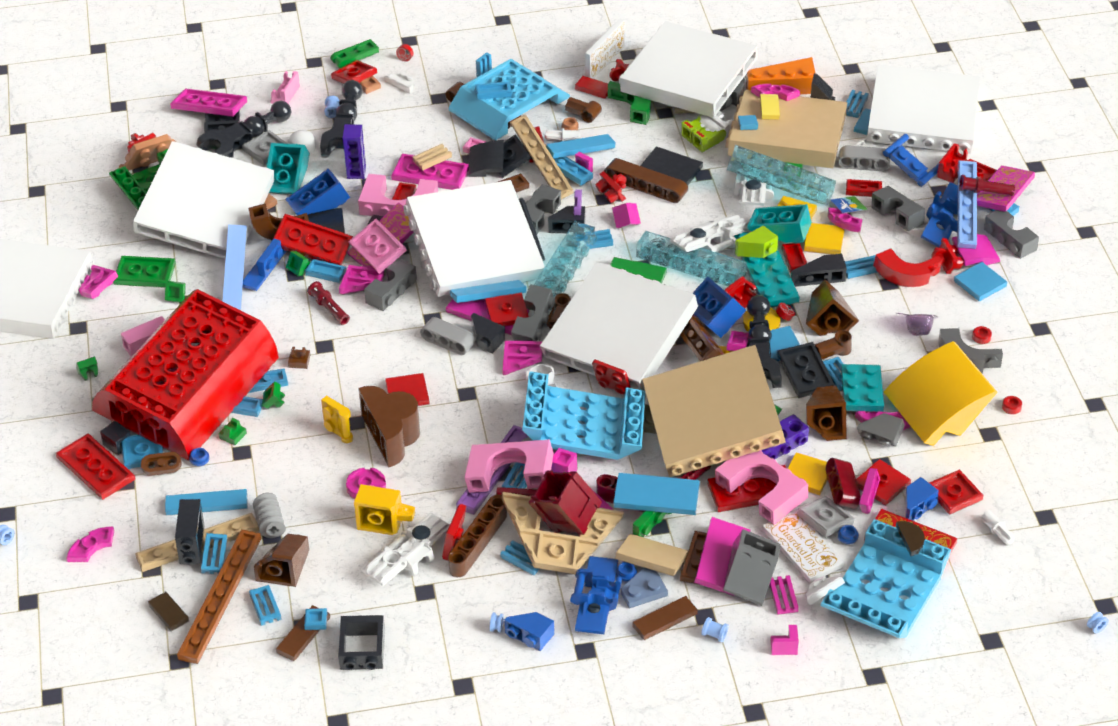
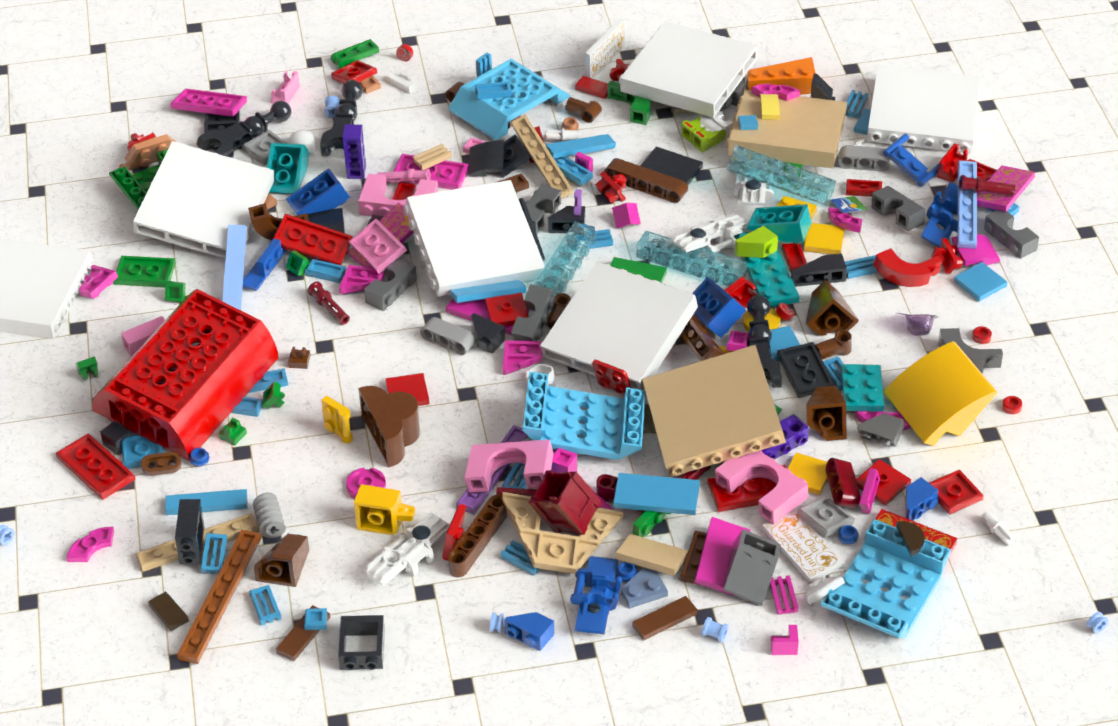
(406, 176): none -> bright pink pin

